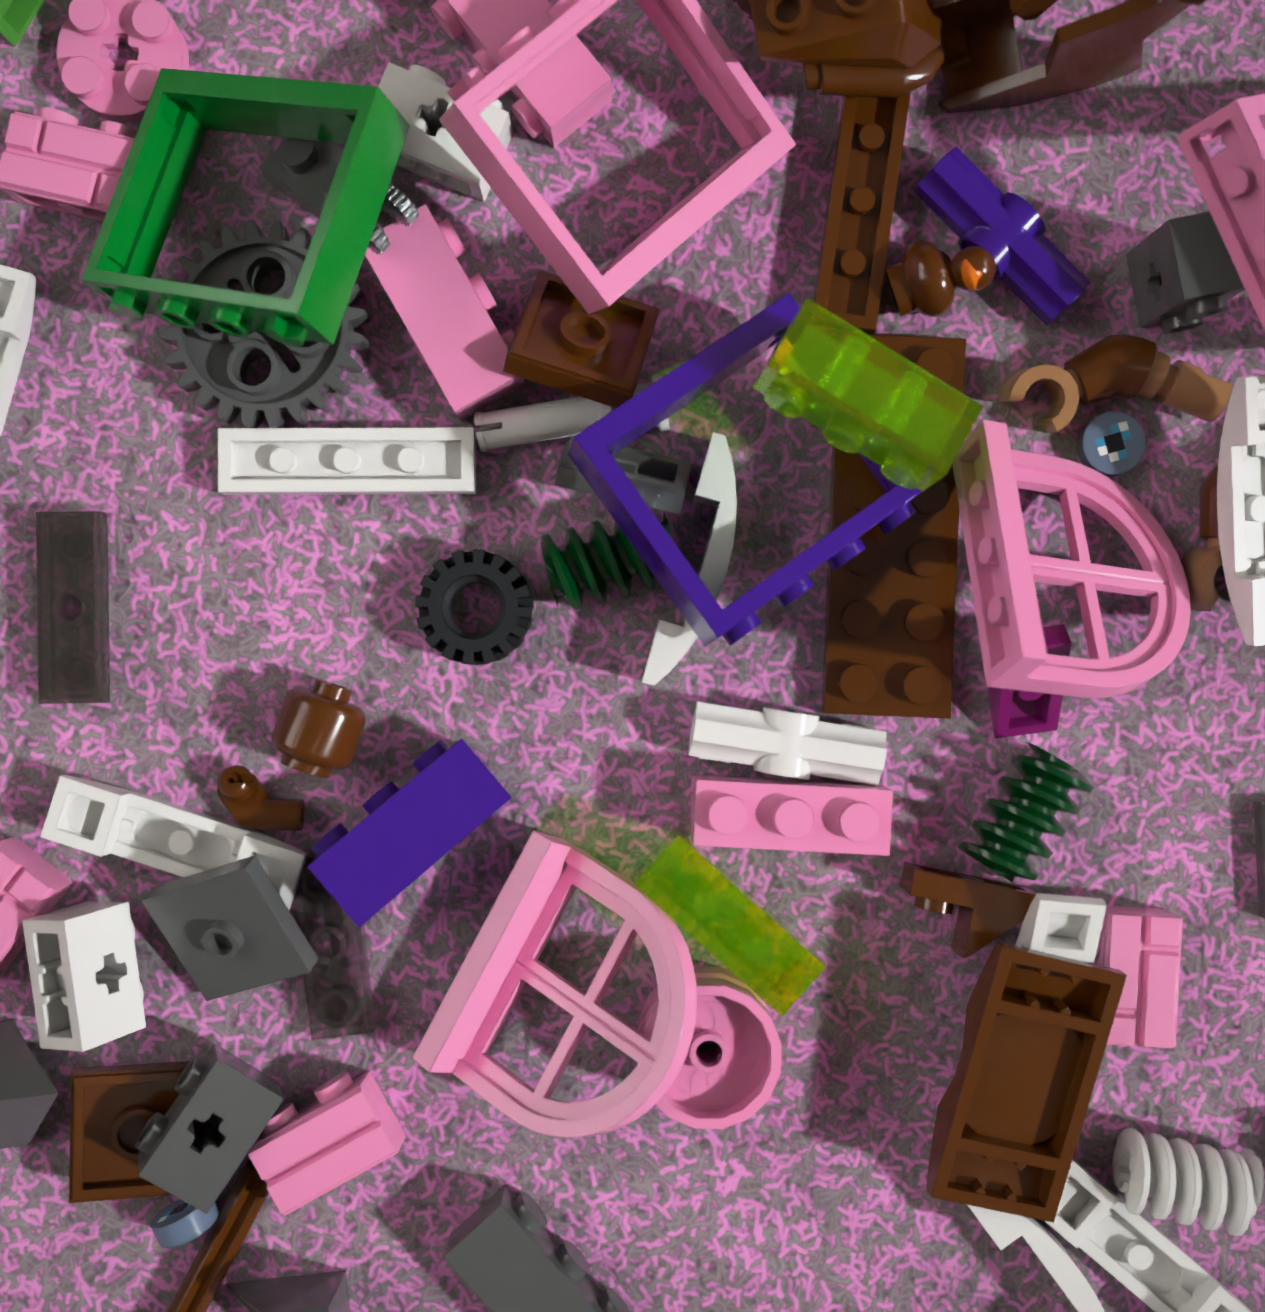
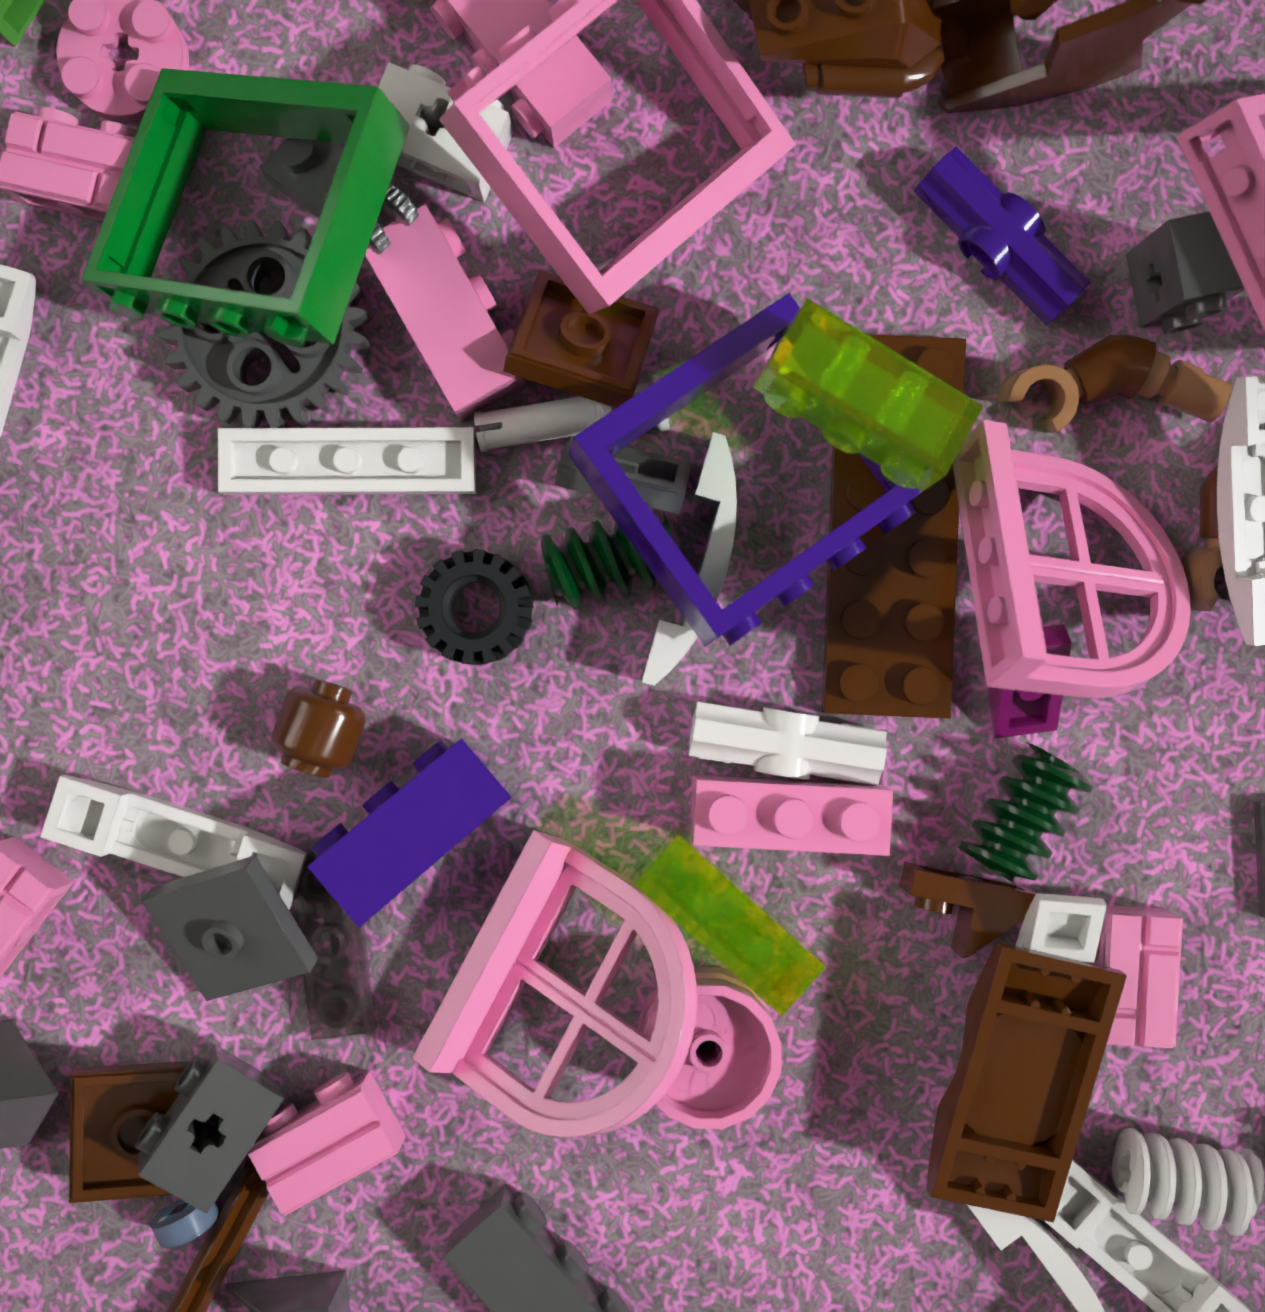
(72, 565): clear smoke tile -> none
(84, 975): white brick -> none
(254, 806): reddish brown arm -> none
(861, 208): reddish brown plate -> none
(928, 278): reddish brown animal -> none
(1111, 443): sand blue tile -> none

